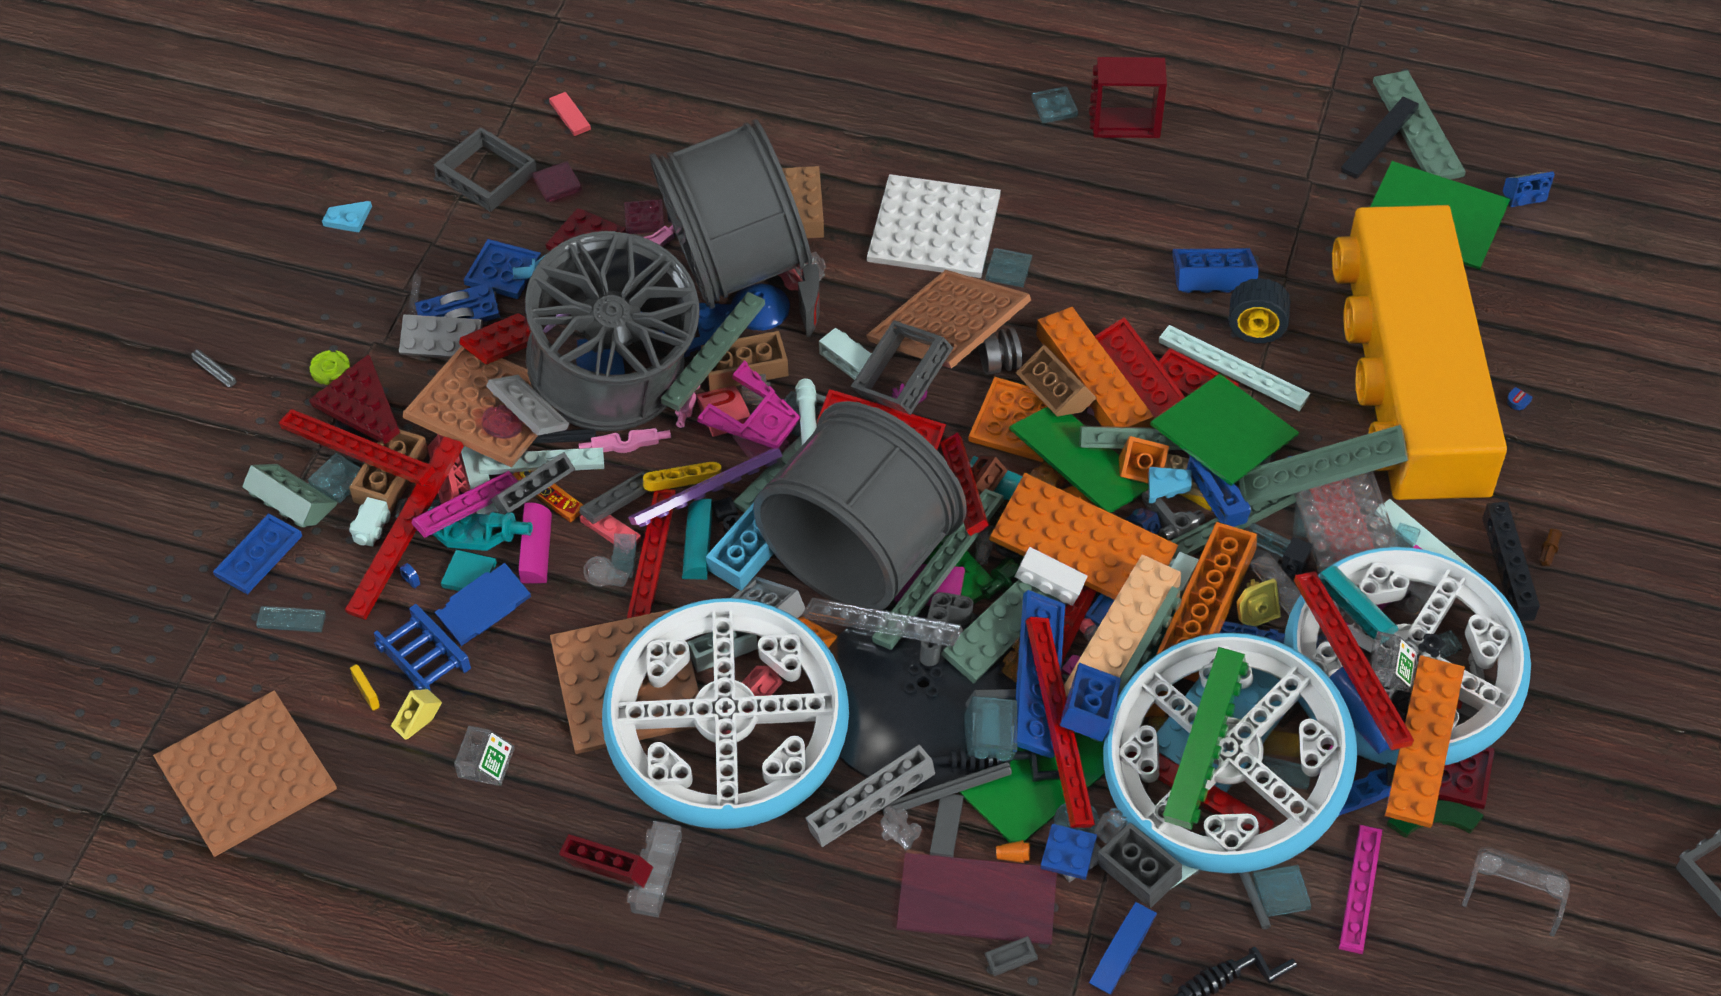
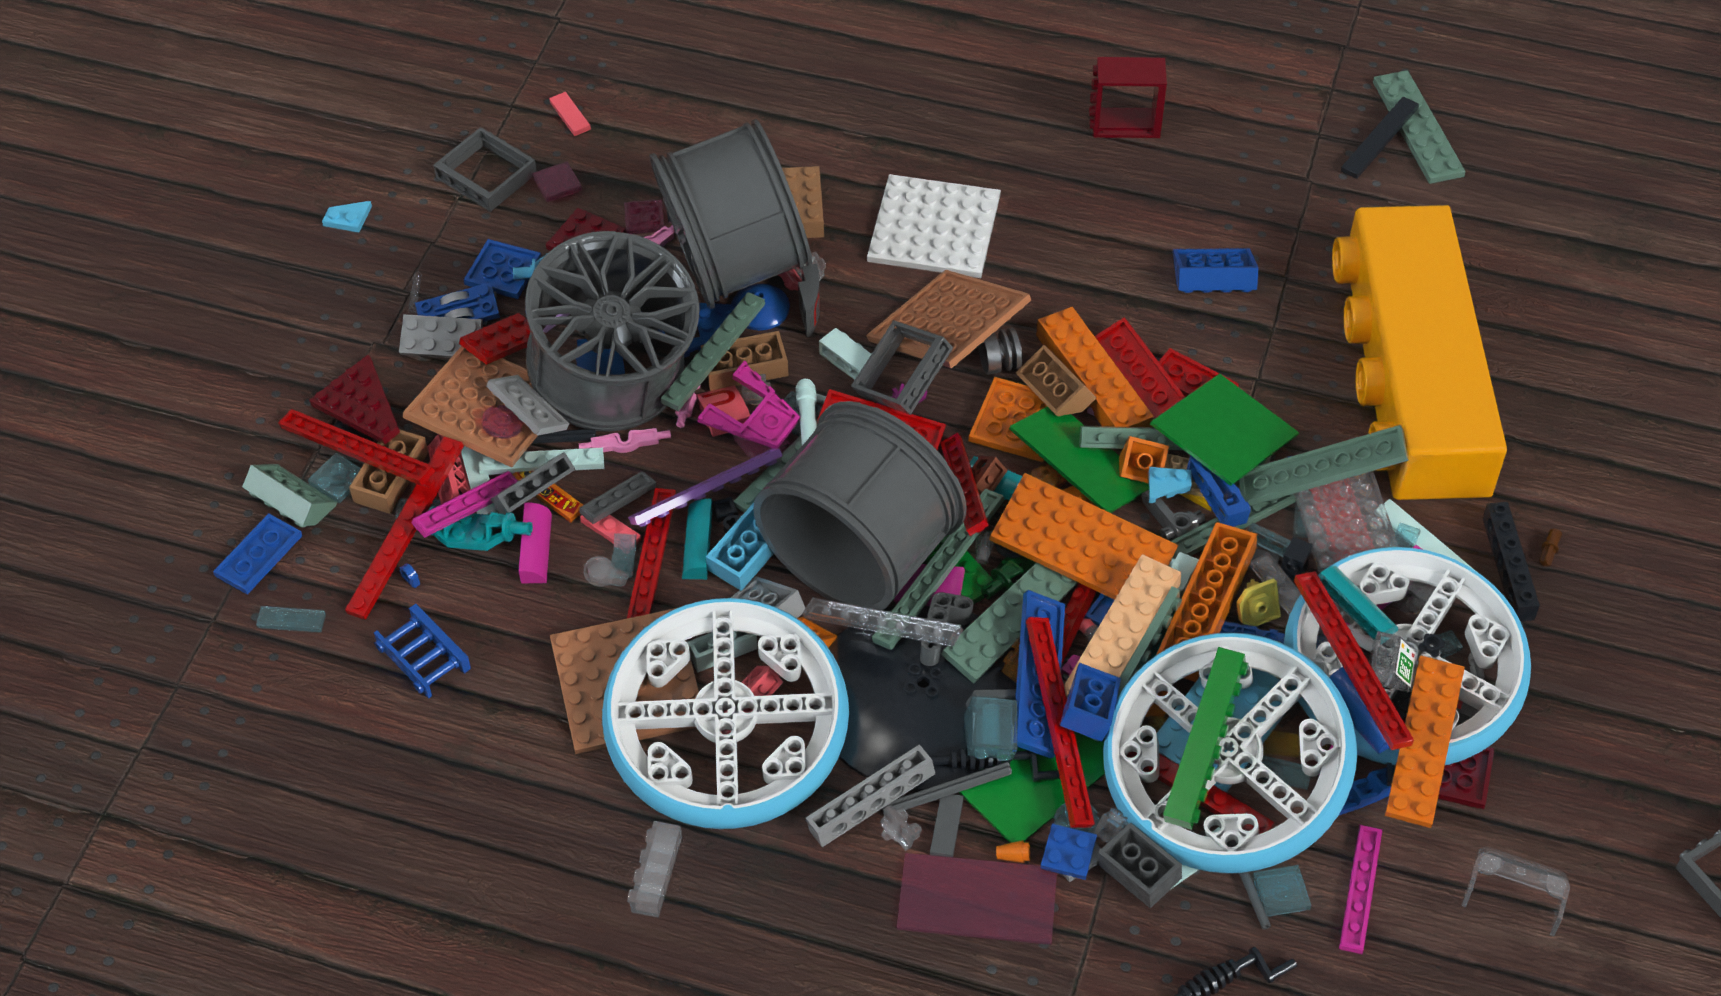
(213, 368): dark grey axle -> none
(244, 773): nougat plate -> none
(328, 366): lime tile -> none
(365, 687): yellow tile -> none
(370, 522): light aqua brick -> none
(416, 712): light yellow slope -> none
(466, 568): teal tile -> none
(482, 604): blue piece -> none
(483, 756): clear slope -> none
(606, 860): dark red brick -> none
(662, 479): yellow beam -> none
(1008, 267): clear light blue tile -> none
(1011, 956): dark grey tile -> none
(1051, 576): white brick -> none
(1054, 104): clear light blue plate -> none
(1123, 948): blue slope -> none
(1145, 519): dark blue bracket -> none
(1234, 368): light aqua plate -> none
(1259, 310): black wheel -> none
(1446, 813): dark green tile -> none
(1473, 210): green piece -> none
(1518, 399): blue tile -> none
(1528, 188): blue slope -> none

